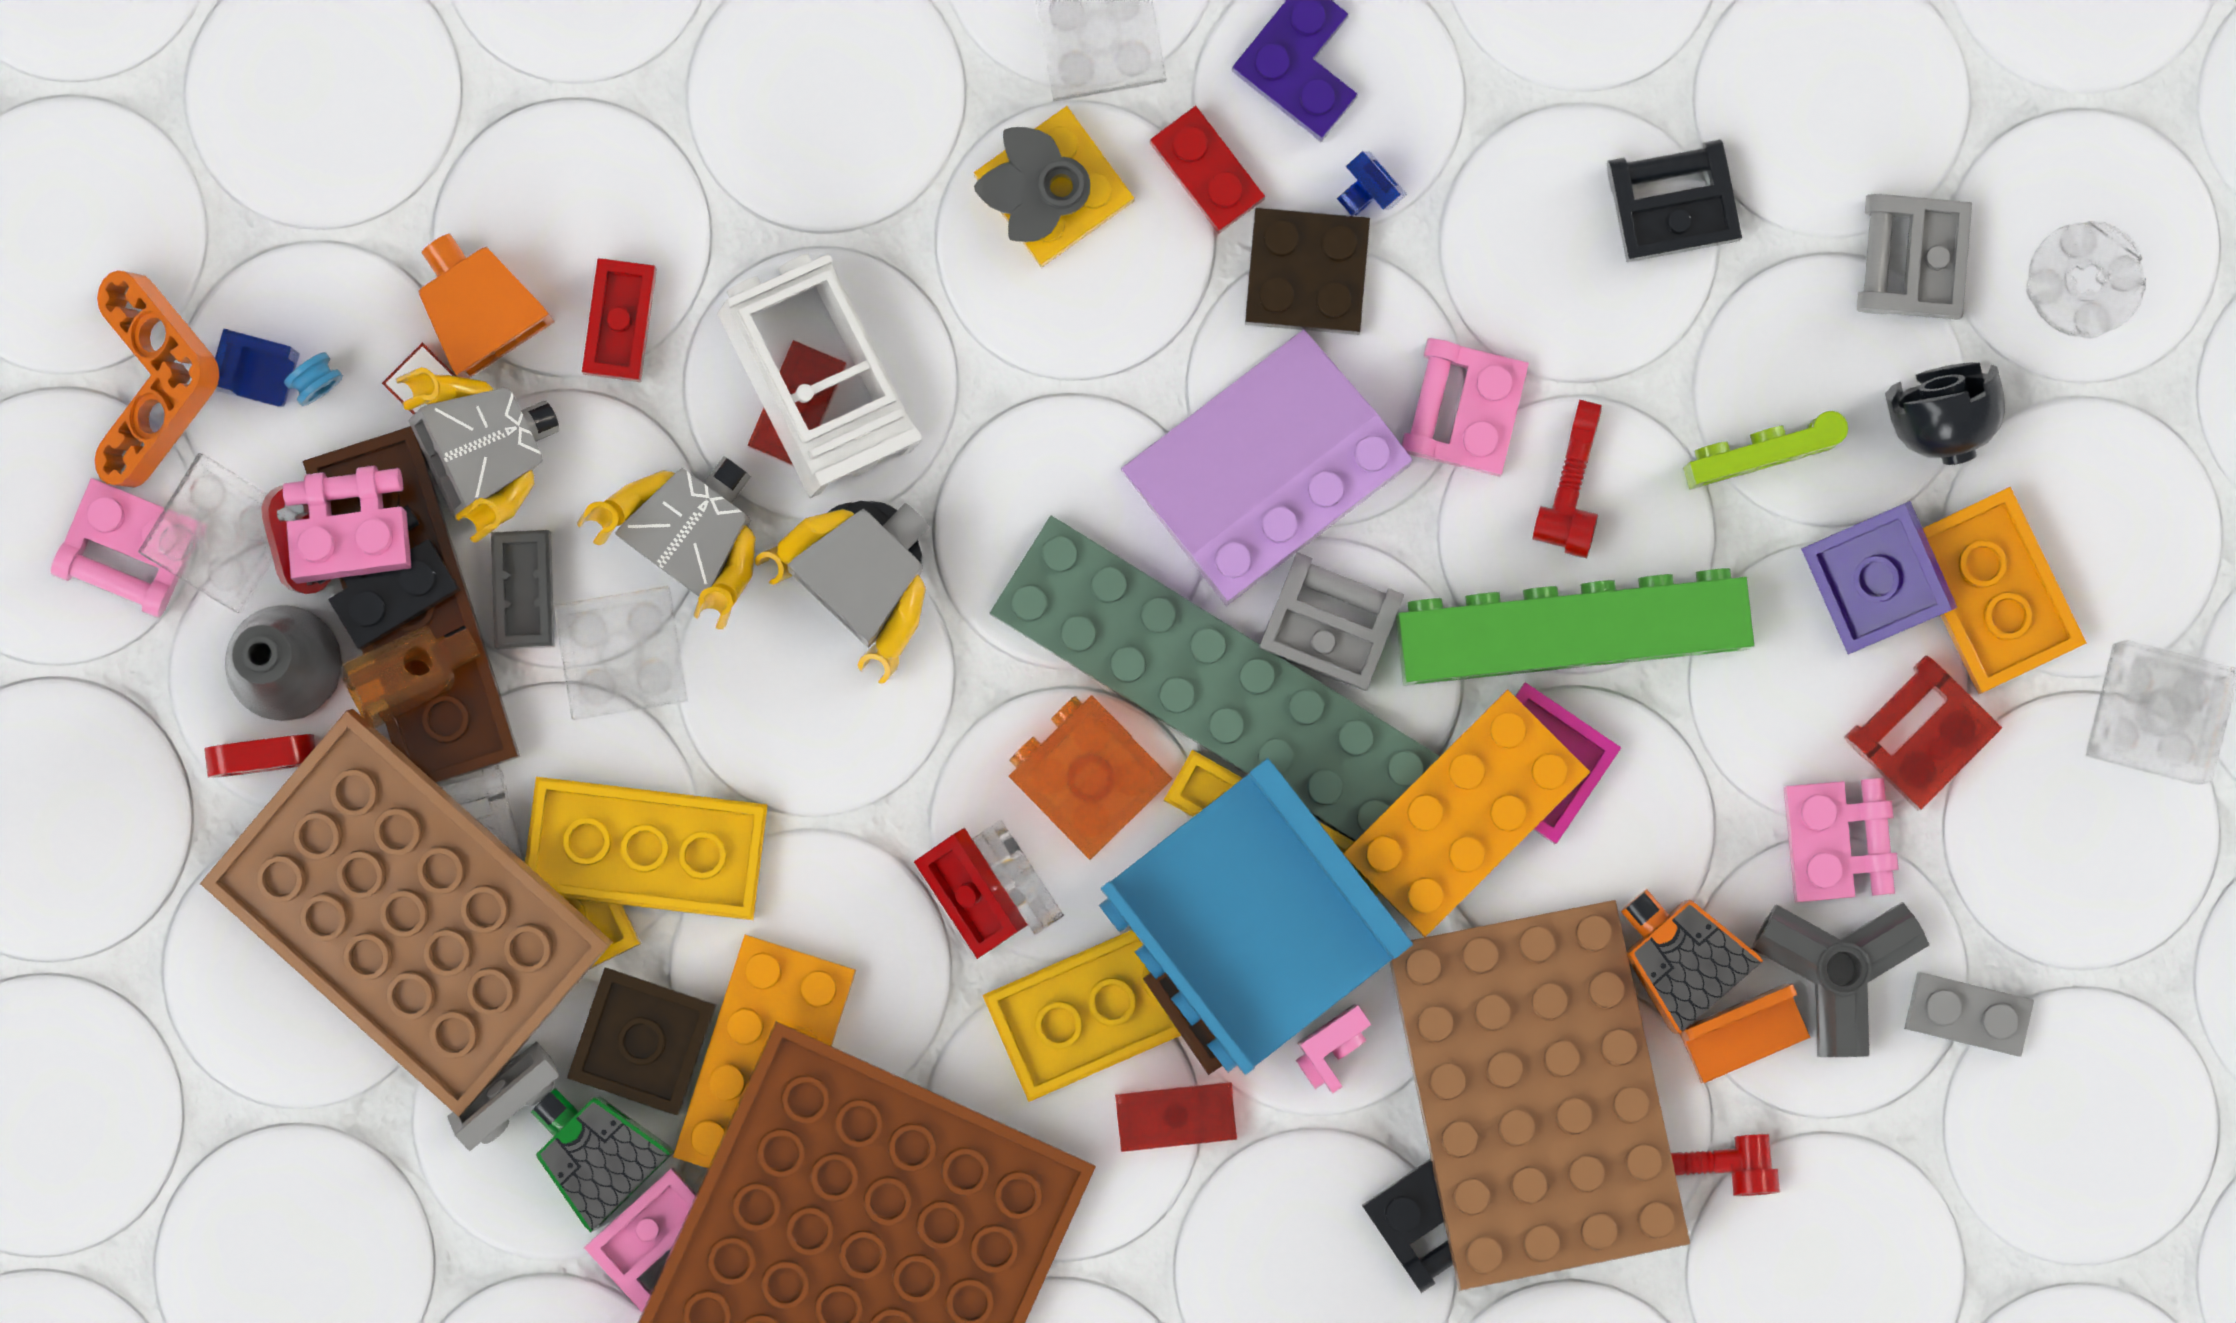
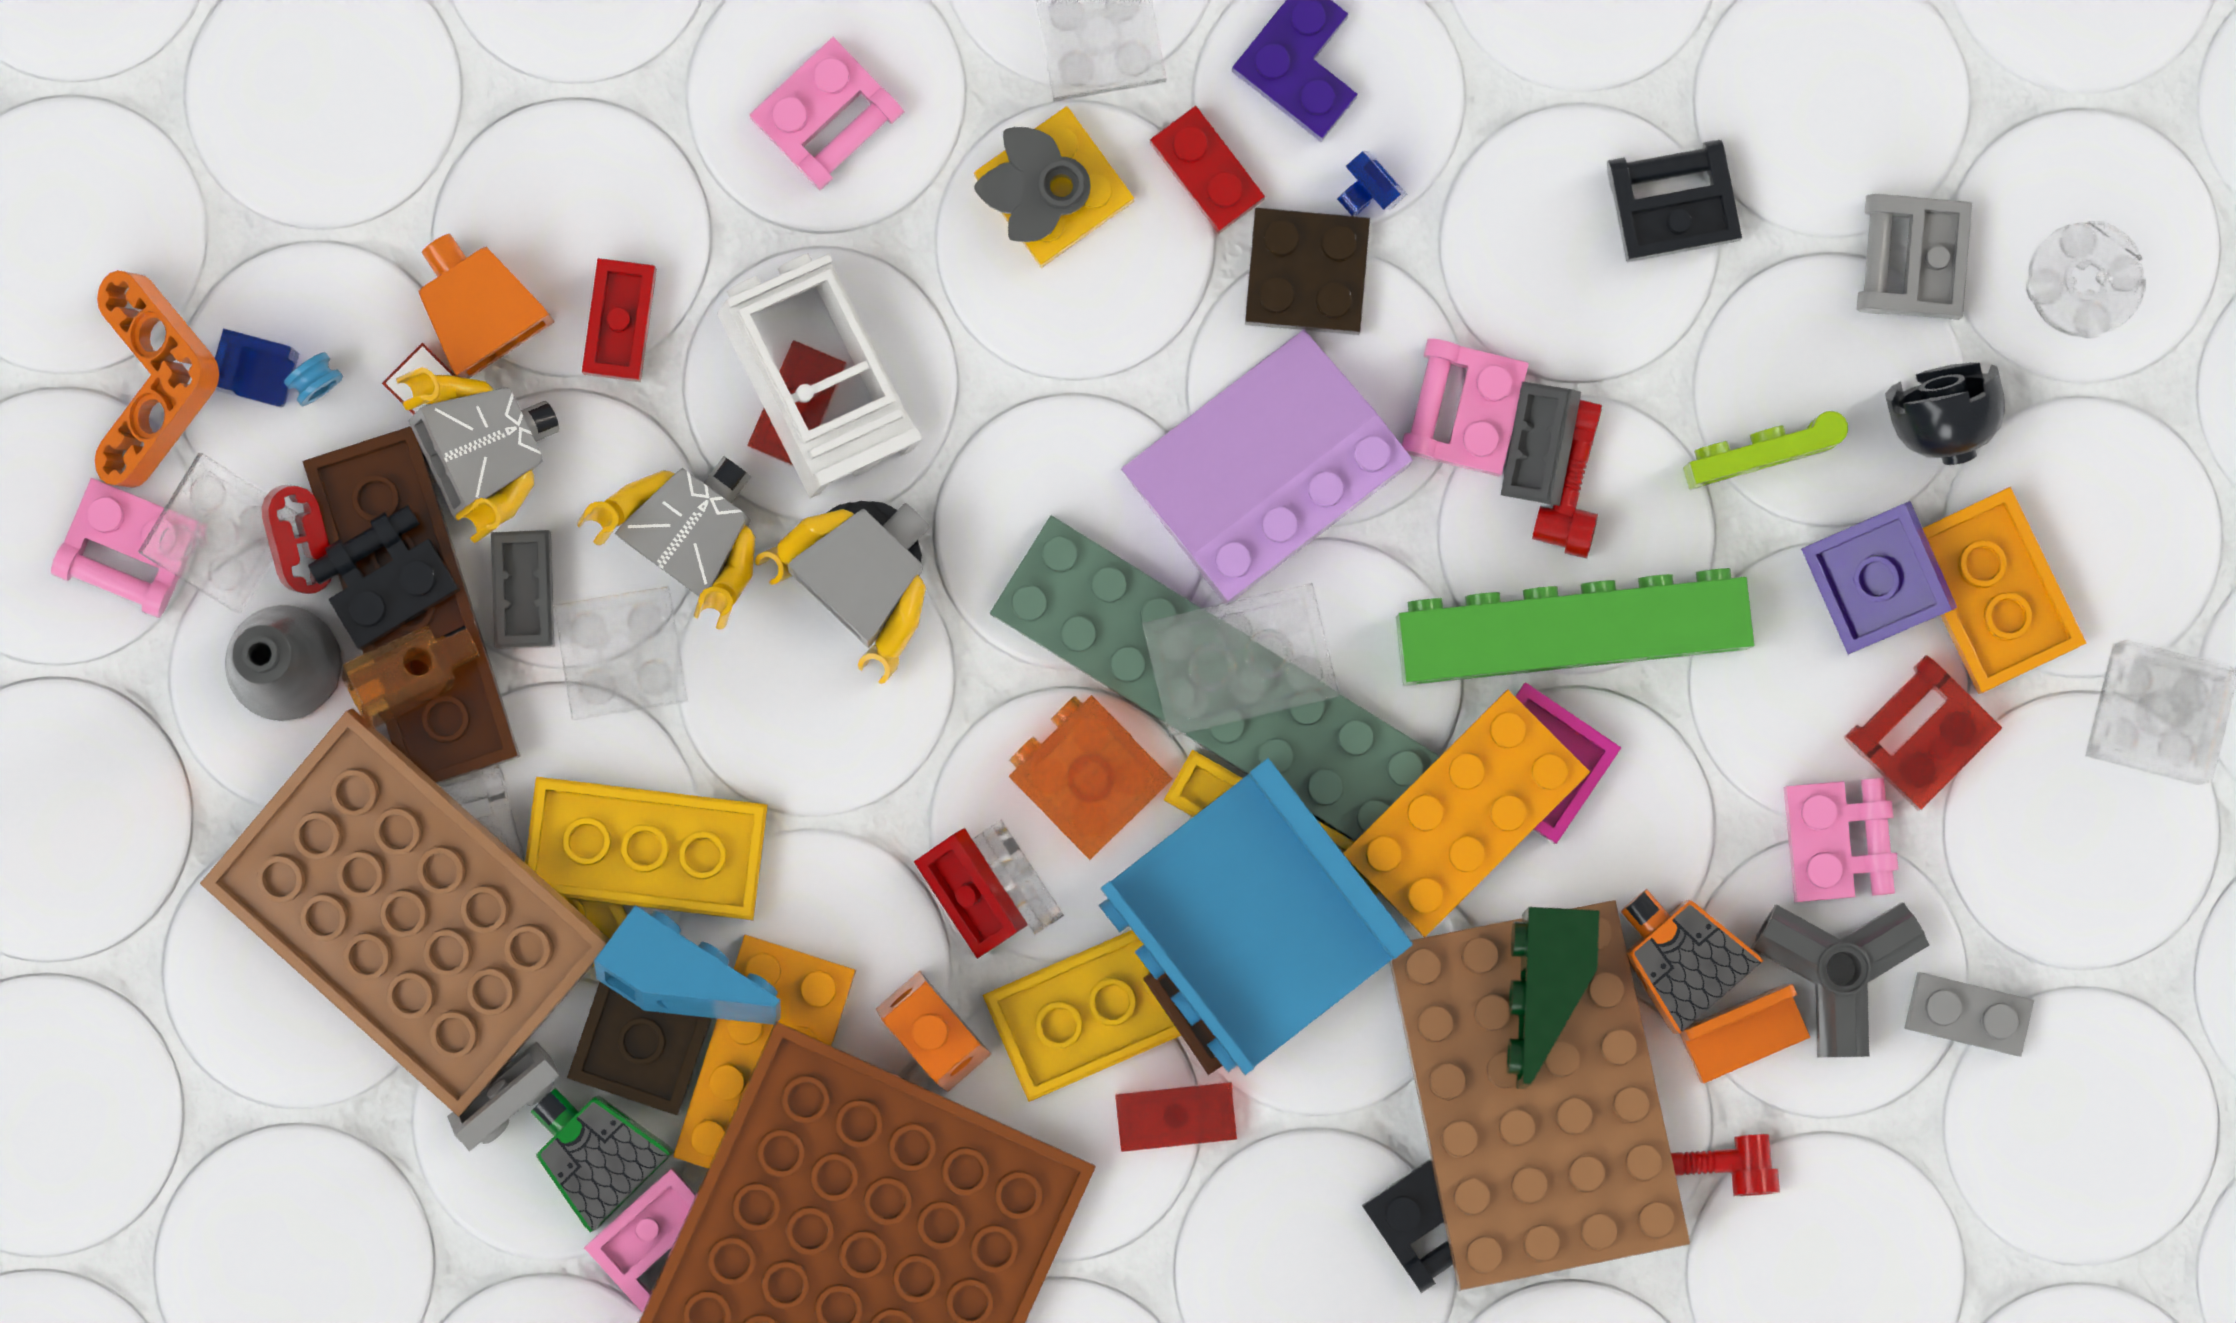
(258, 755): red beam -> none
(350, 542): bright pink plate -> none
(672, 975): none -> dark azure slope
(813, 100): none -> bright pink plate
(932, 1032): none -> orange torso
(1240, 660): none -> clear plate
(1326, 640): light grey plate -> none
(1337, 1036): bright pink bracket -> none
(1541, 443): none -> dark grey plate
(1555, 969): none -> dark green slope

